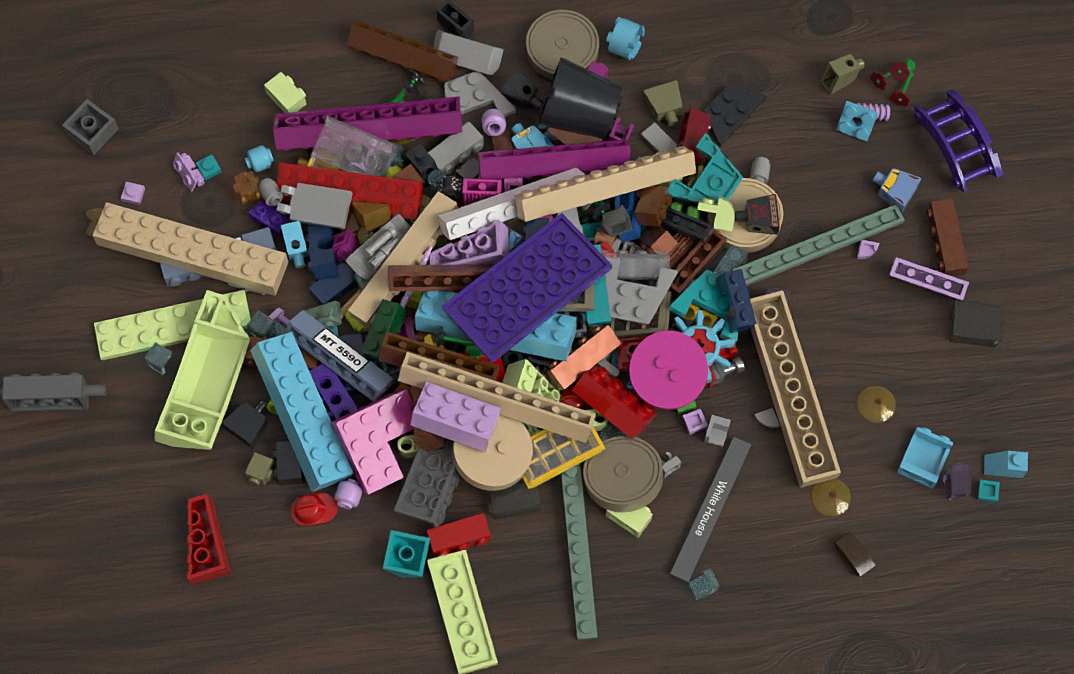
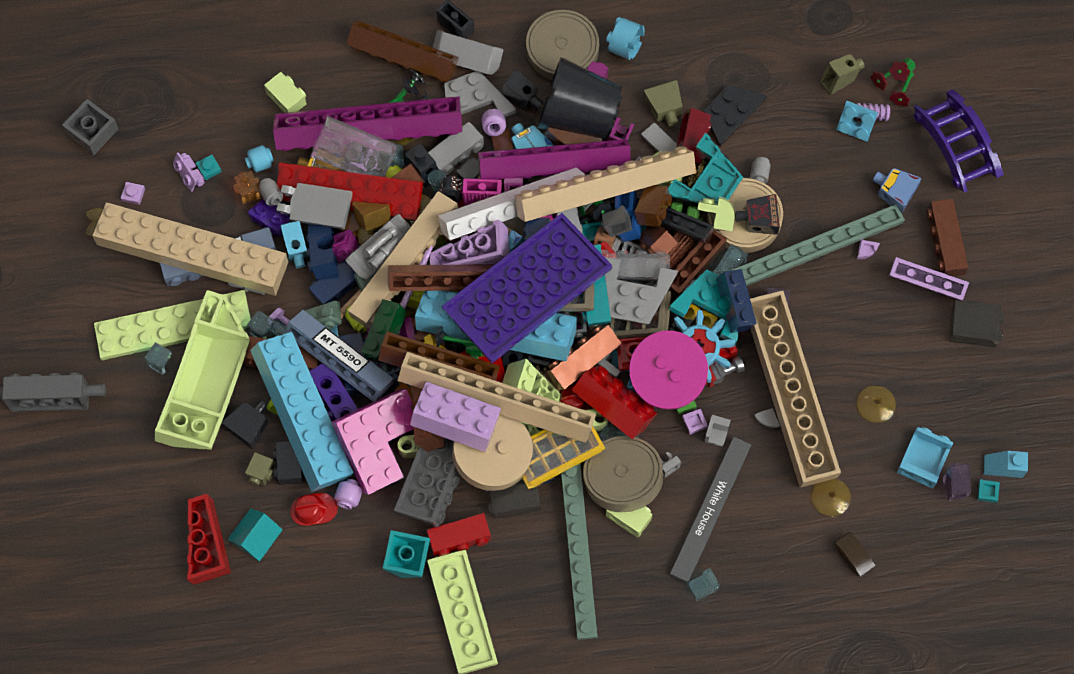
(255, 534): none -> teal slope

